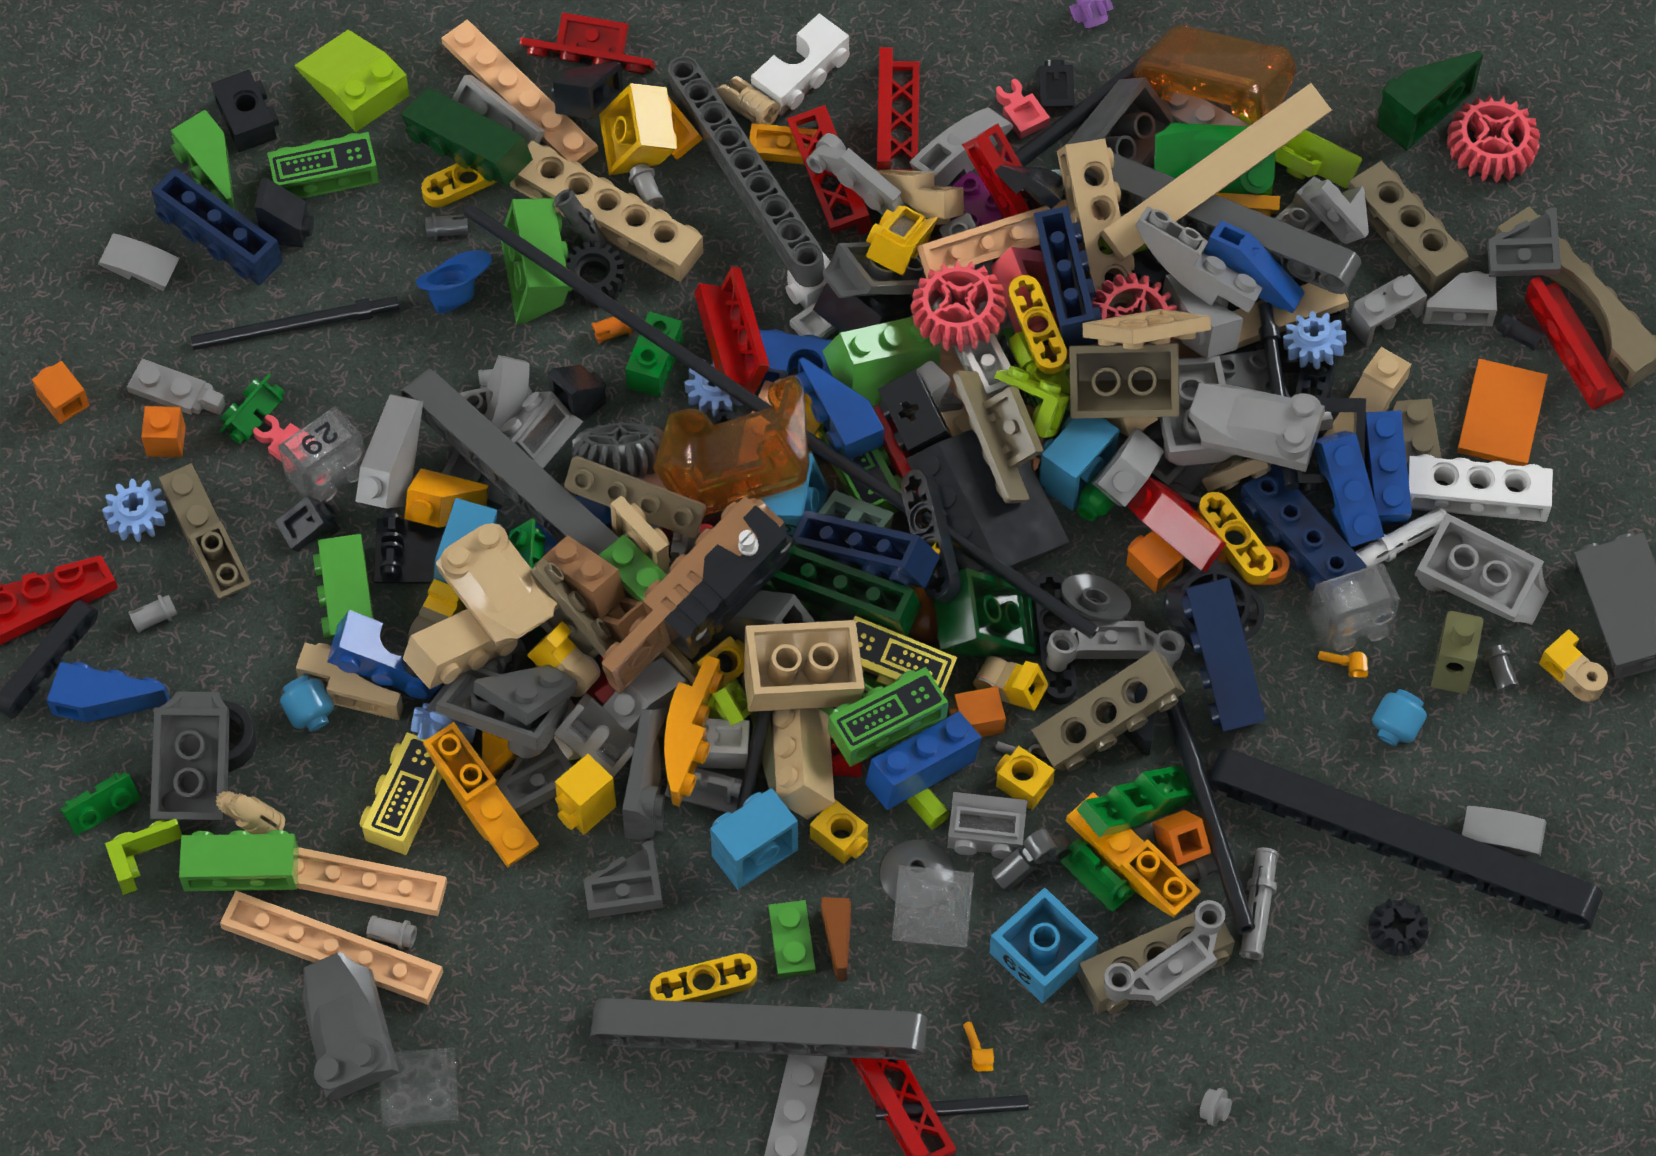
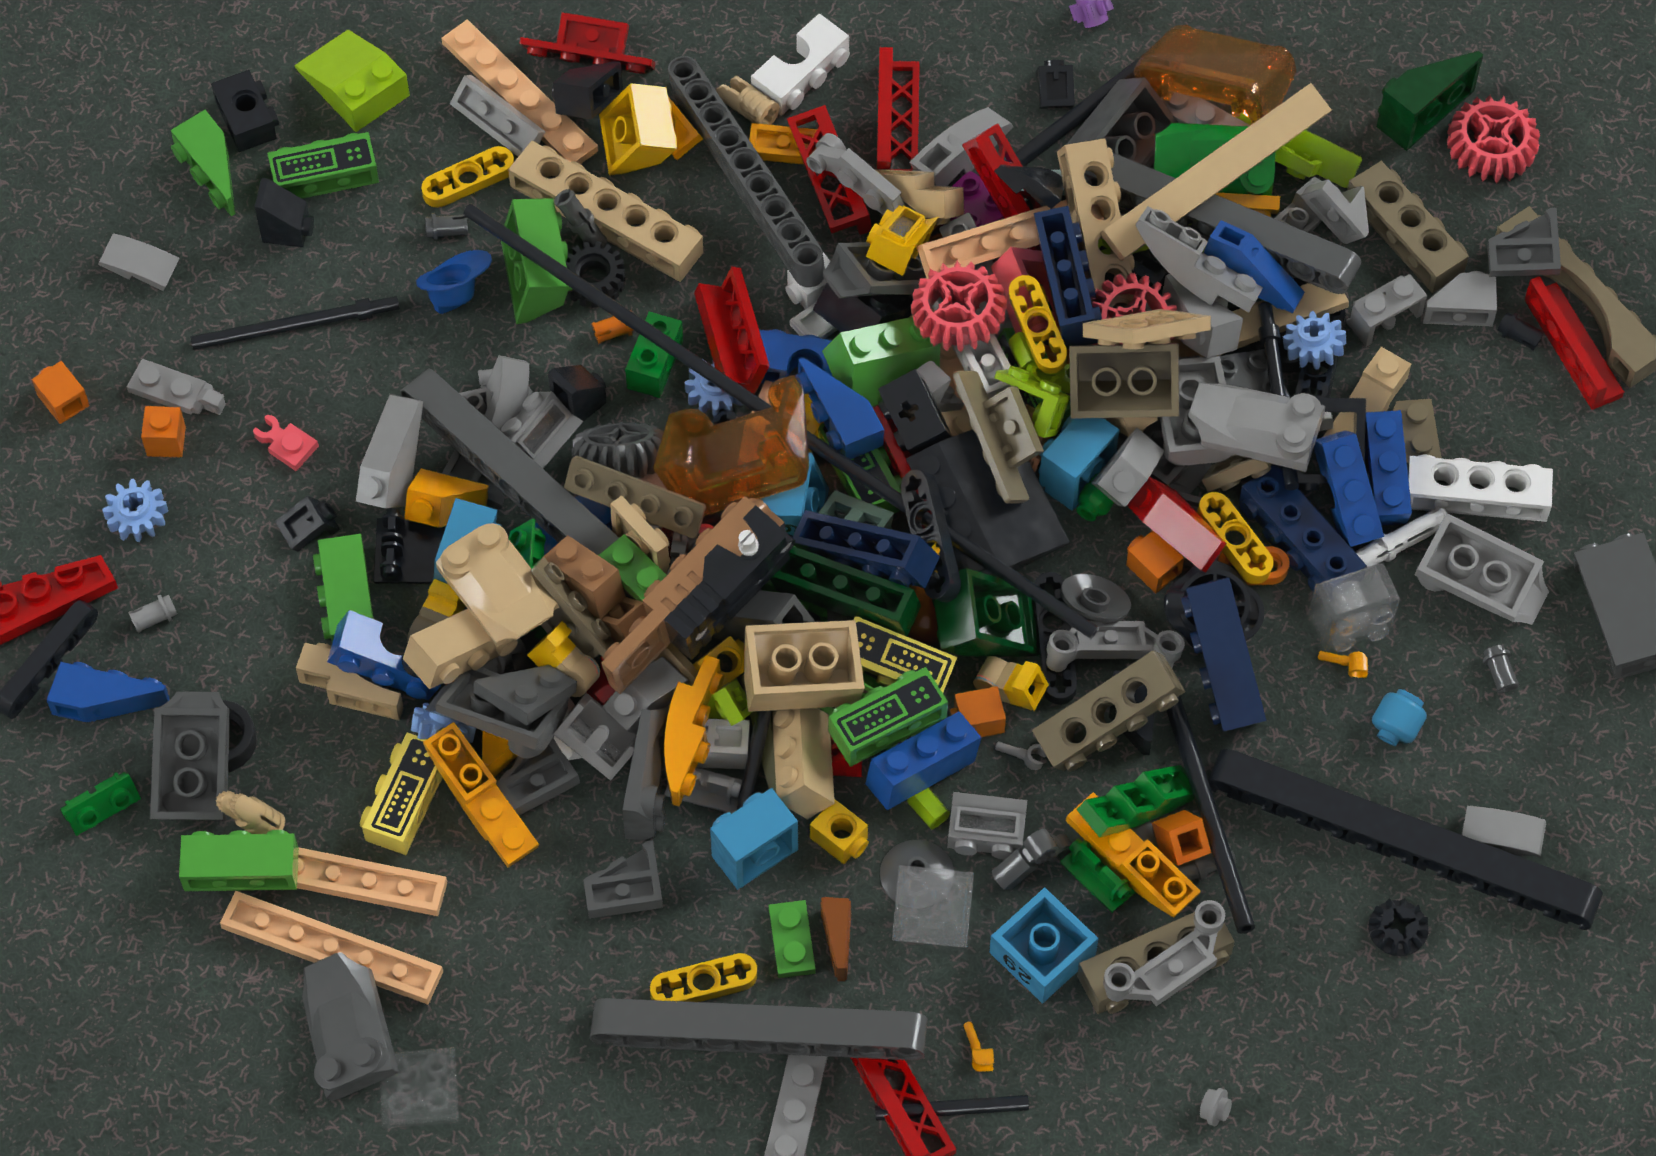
(126, 845): lime bracket -> none
(204, 532): dark tan slope -> none
(216, 226): dark blue brick -> none
(241, 419): green hinge -> none
(306, 703): dark azure head -> none
(323, 456): clear brick -> none
(392, 932): light grey pin -> none
(466, 137): dark green brick -> none
(584, 795): yellow brick -> none
(643, 179): light grey pin -> none
(1023, 112): coral plate -> none
(1024, 762): yellow brick -> none
(1260, 889): light grey pin -> none
(1460, 645): olive torso -> none
(1502, 413): orange tile -> none
(1572, 669): leg -> none

